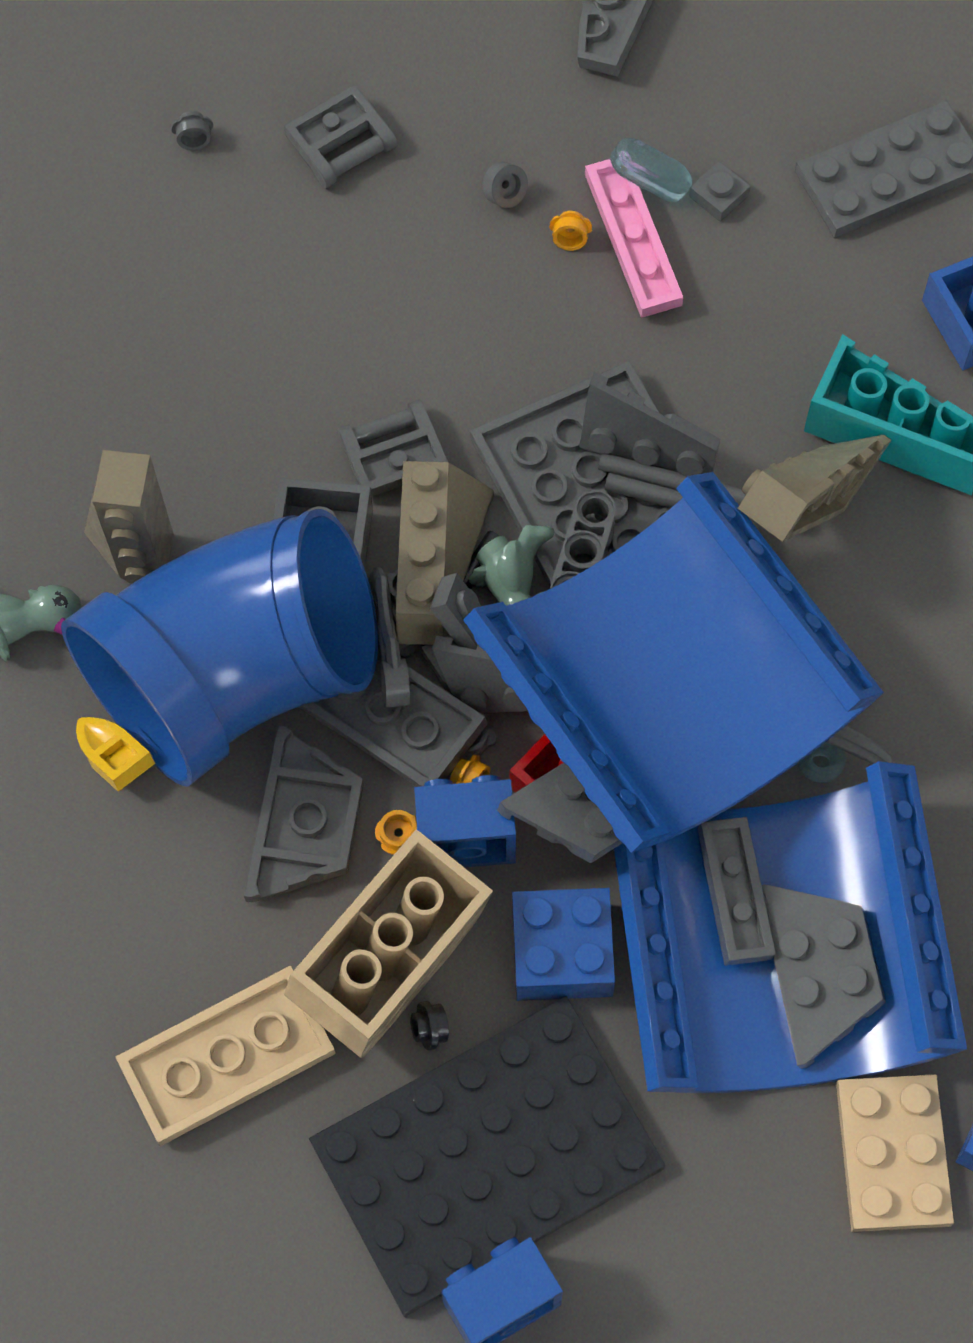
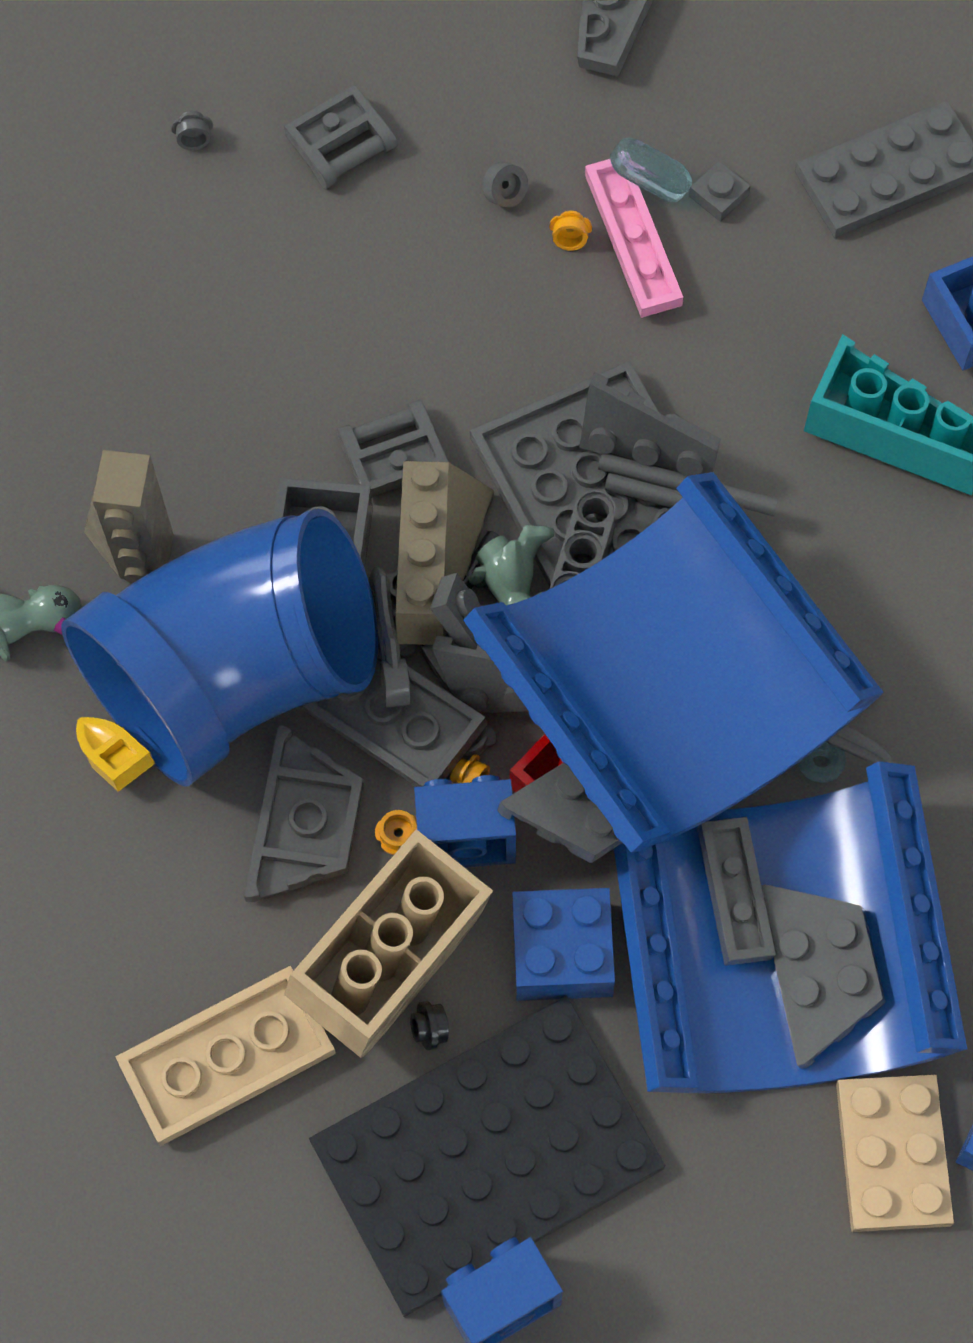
(810, 486): dark tan wedge -> none

